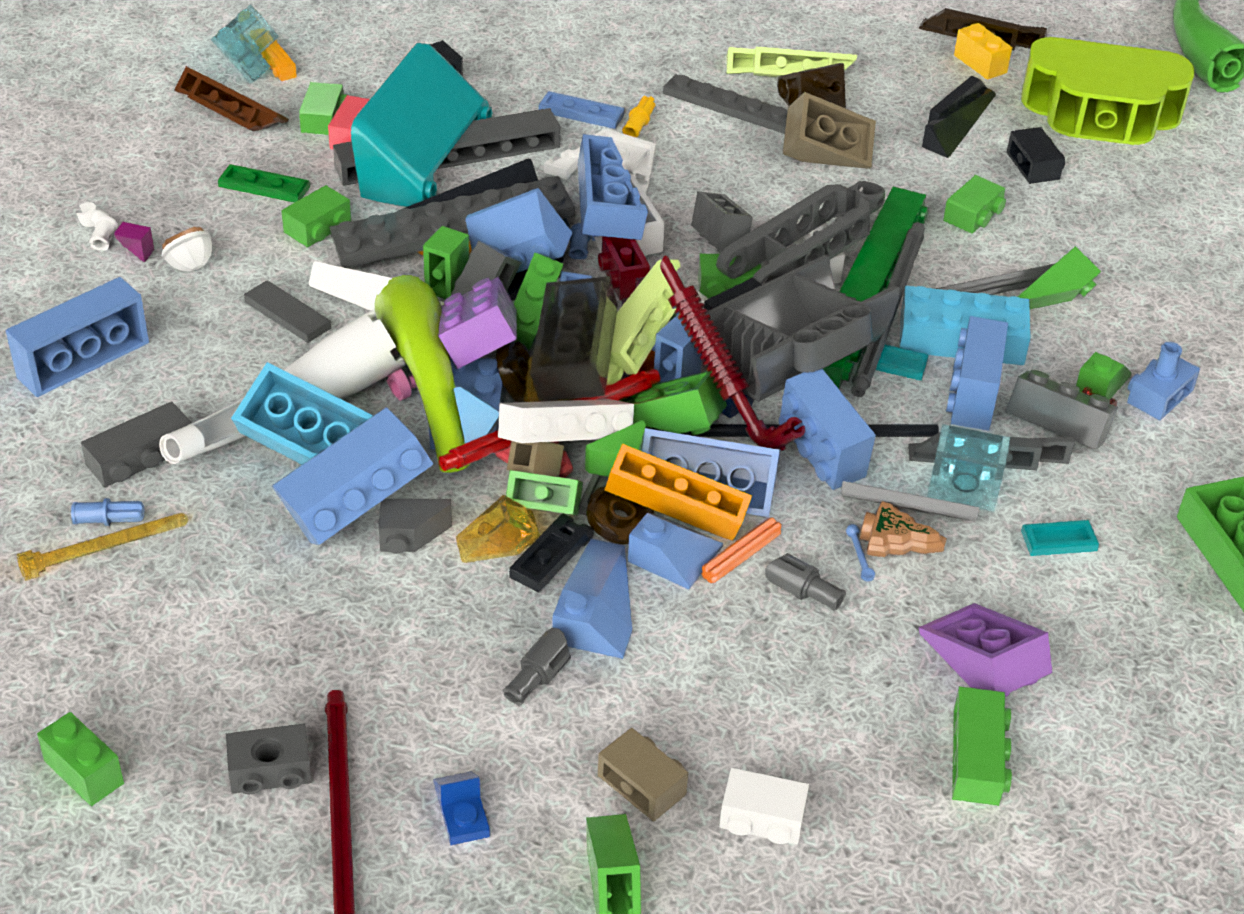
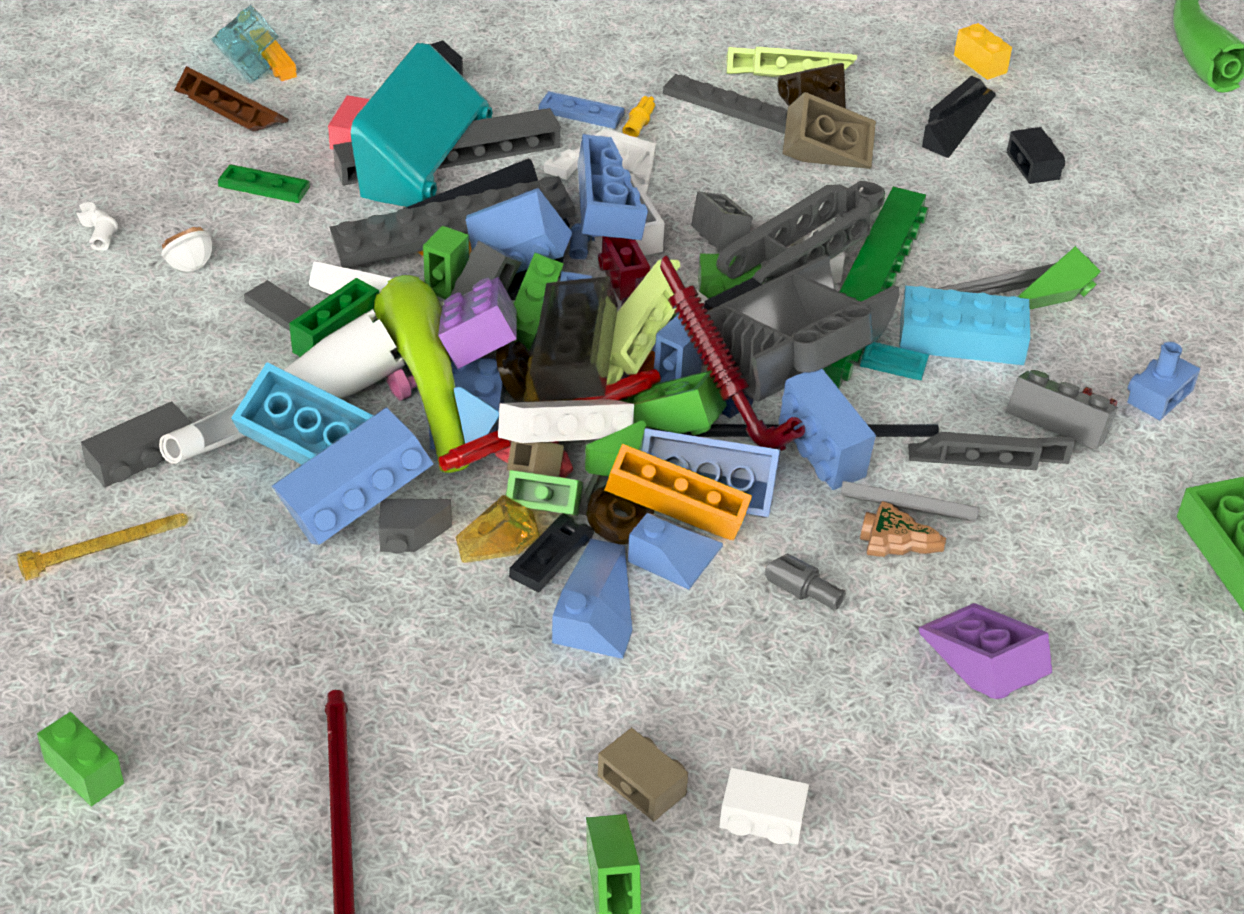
(77, 336): medium blue brick -> none
(107, 512): medium blue axle -> none
(136, 239): magenta slope -> none
(268, 759): dark grey brick -> none
(312, 216): bright green brick -> none
(320, 106): brick -> none
(331, 314): none -> green brick
(462, 807): blue slope -> none
(539, 665): dark grey arm -> none
(741, 550): orange axle -> none
(867, 573): medium blue hinge -> none
(900, 276): dark grey piece -> none
(950, 21): dark brown wedge -> none
(969, 467): clear light blue brick -> none
(974, 204): bright green brick -> none
(977, 373): medium blue brick -> none
(980, 746): bright green brick -> none
(1059, 538): teal tile -> none
(1102, 375): bright green slope -> none
(1106, 89): lime brick -> none

